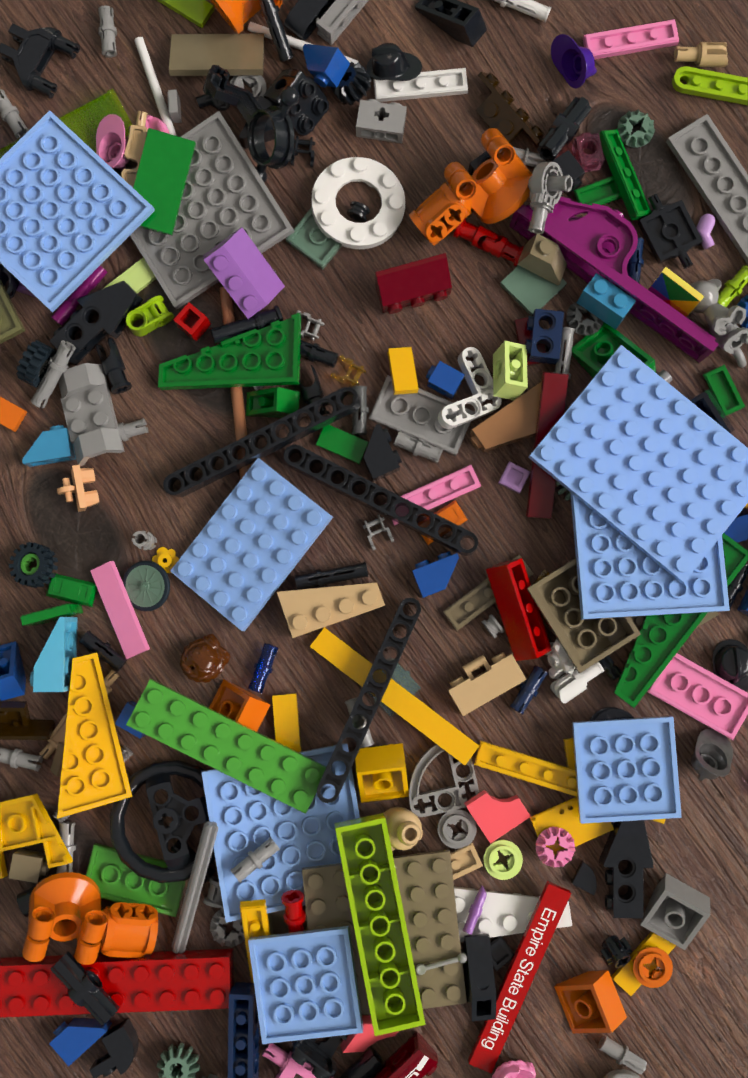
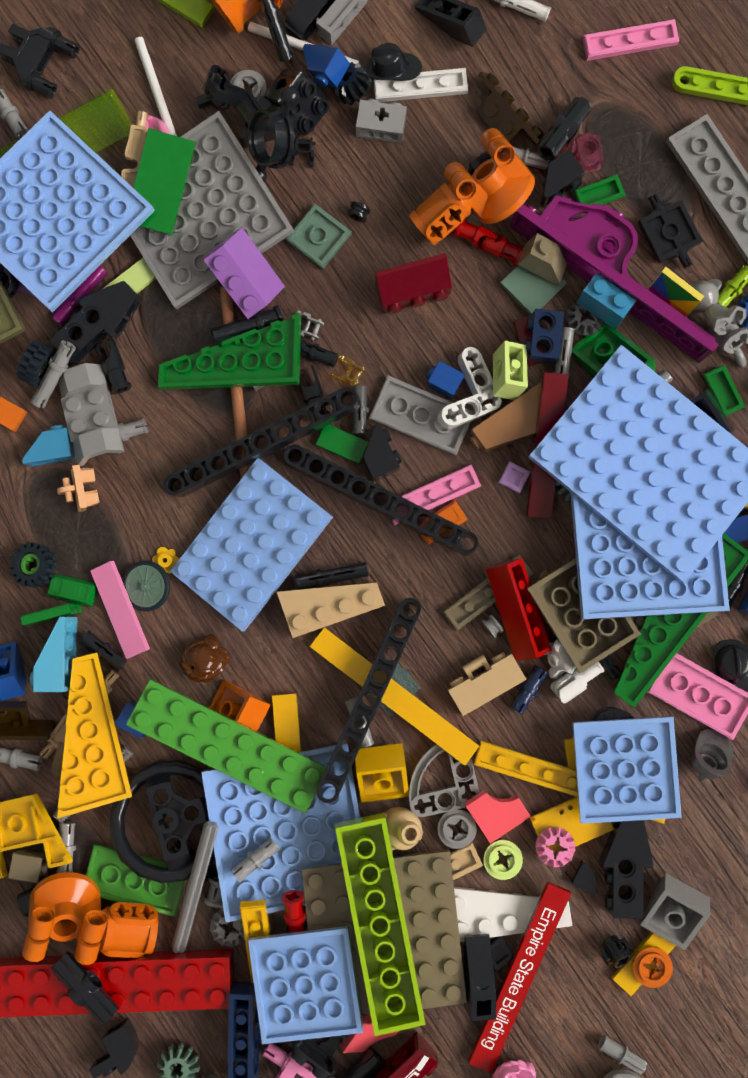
(76, 1037): blue slope -> none
(107, 31): light grey pin -> none
(112, 141): bright pink piece -> none
(140, 536): light grey pin -> none
(150, 315): lime piece -> none
(174, 106): light grey tile -> none
(192, 321): red brick -> none
(198, 52): dark tan tile -> none
(263, 668): clear blue pin -> none
(272, 402): green slope -> none
(349, 233): white plate -> none
(375, 522): light grey piece -> none
(402, 370): yellow tile -> none
(418, 447): light grey pin -> none
(421, 968): light grey hinge -> none
(436, 575): blue slope -> none
(475, 911): medium lavender piece -> none
(546, 192): light grey pin -> none
(572, 61): dark purple piece -> none
(591, 1002): orange slope -> none
(624, 174): green tile -> none
(636, 262): dark blue pin -> none
(638, 138): sand green gear -> none
(704, 54): tan arm -> none
(704, 228): lavender arm -> none

